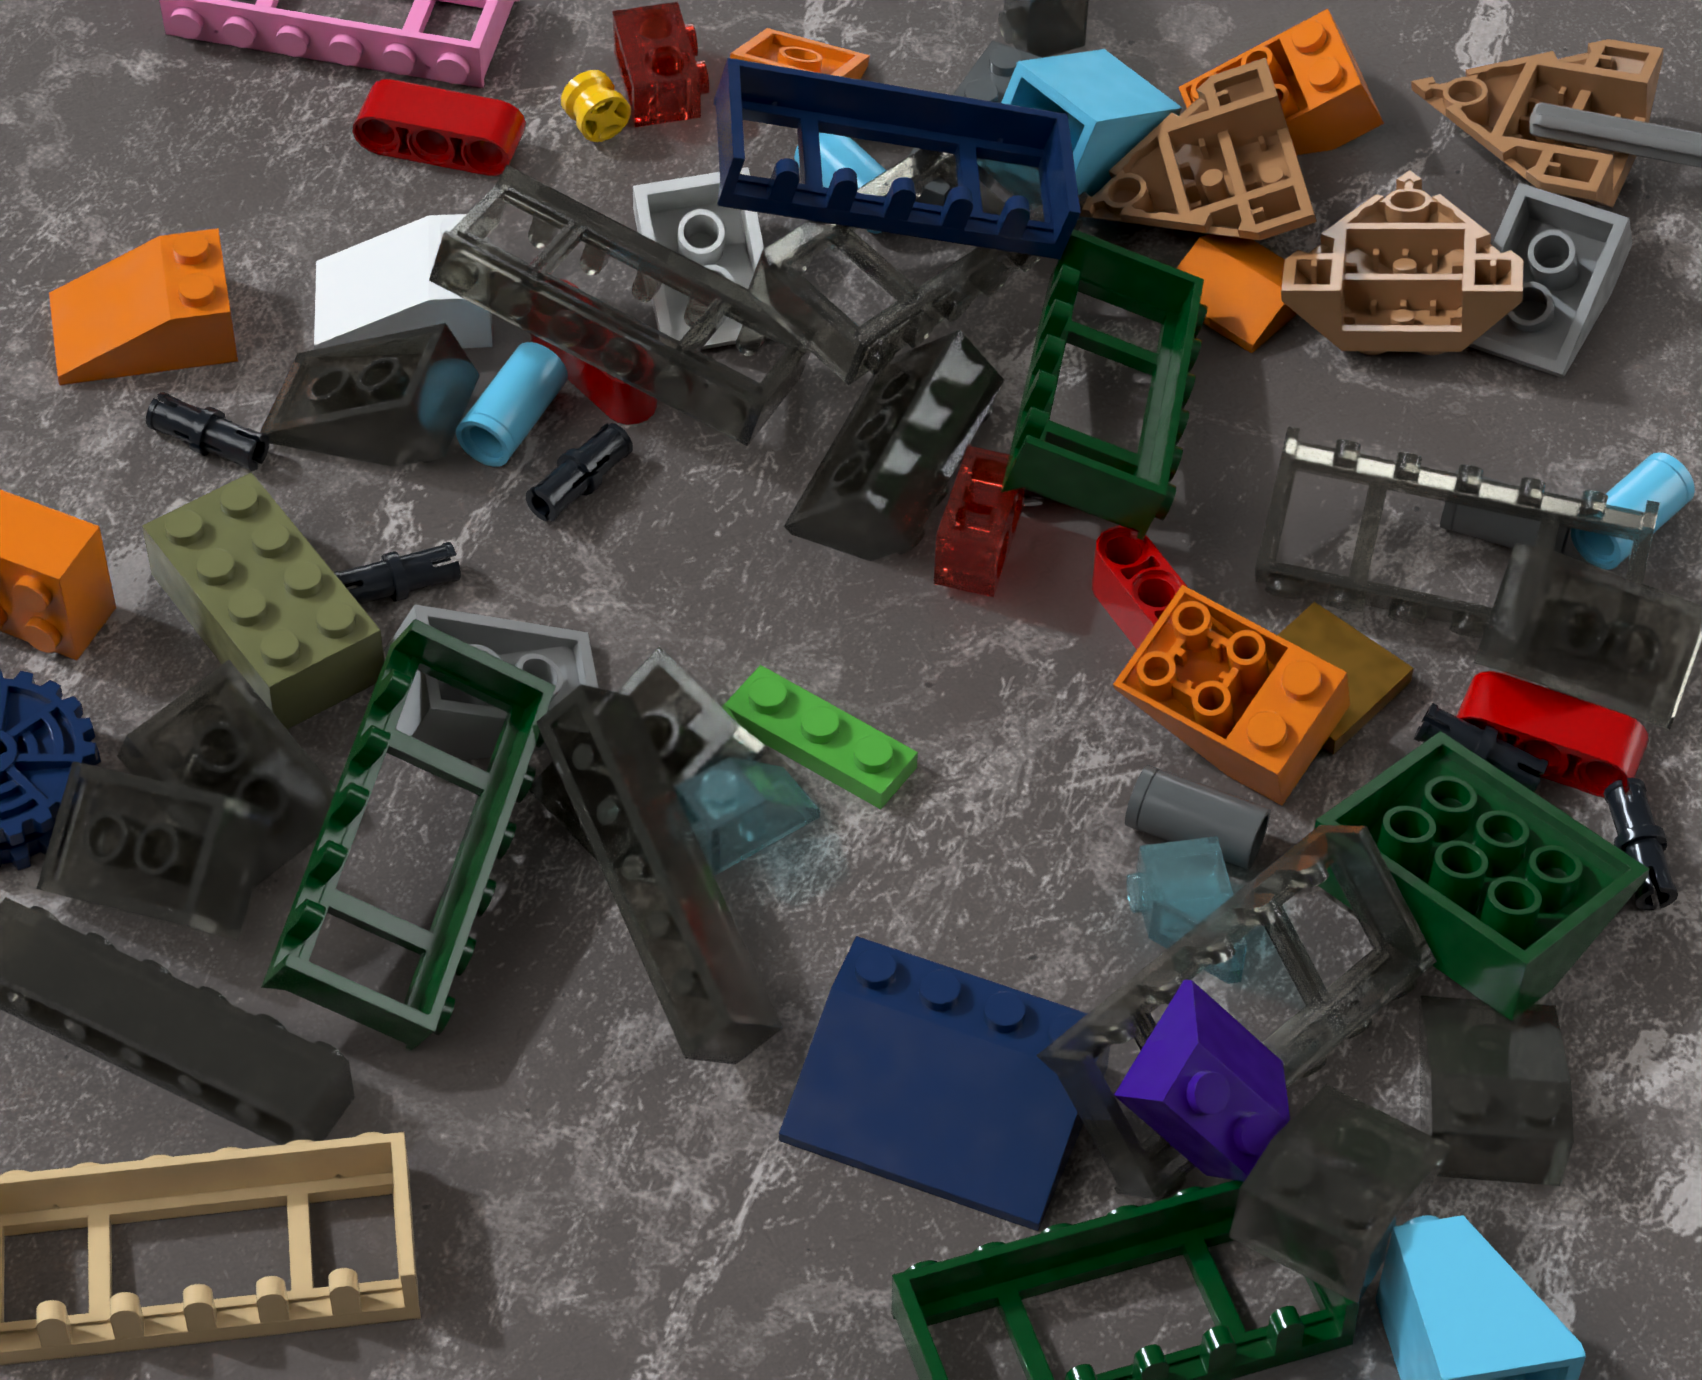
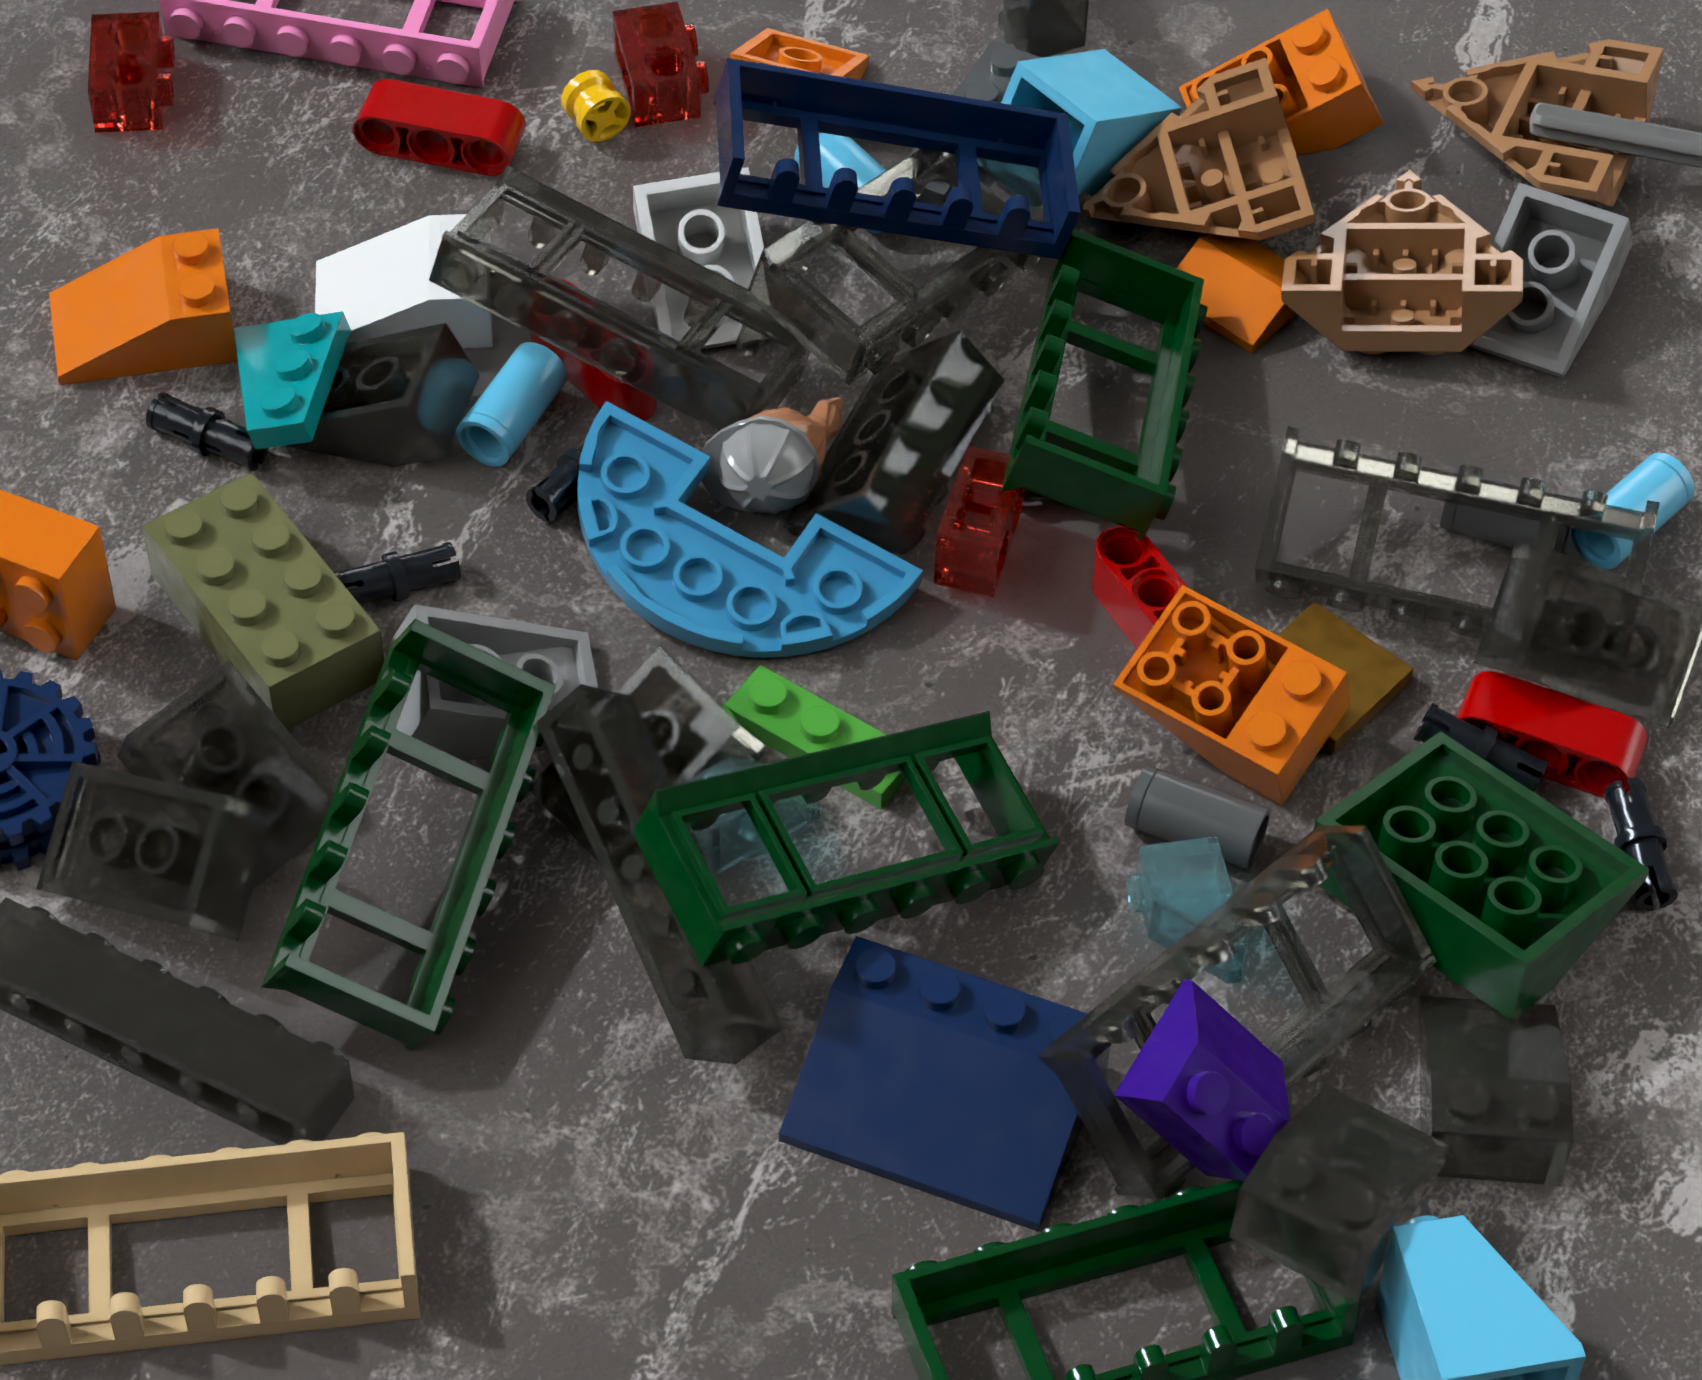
(129, 72): none -> clear red brick
(288, 375): none -> teal wing
(708, 579): none -> dark azure plate
(771, 457): none -> light grey piece
(860, 899): none -> dark green window

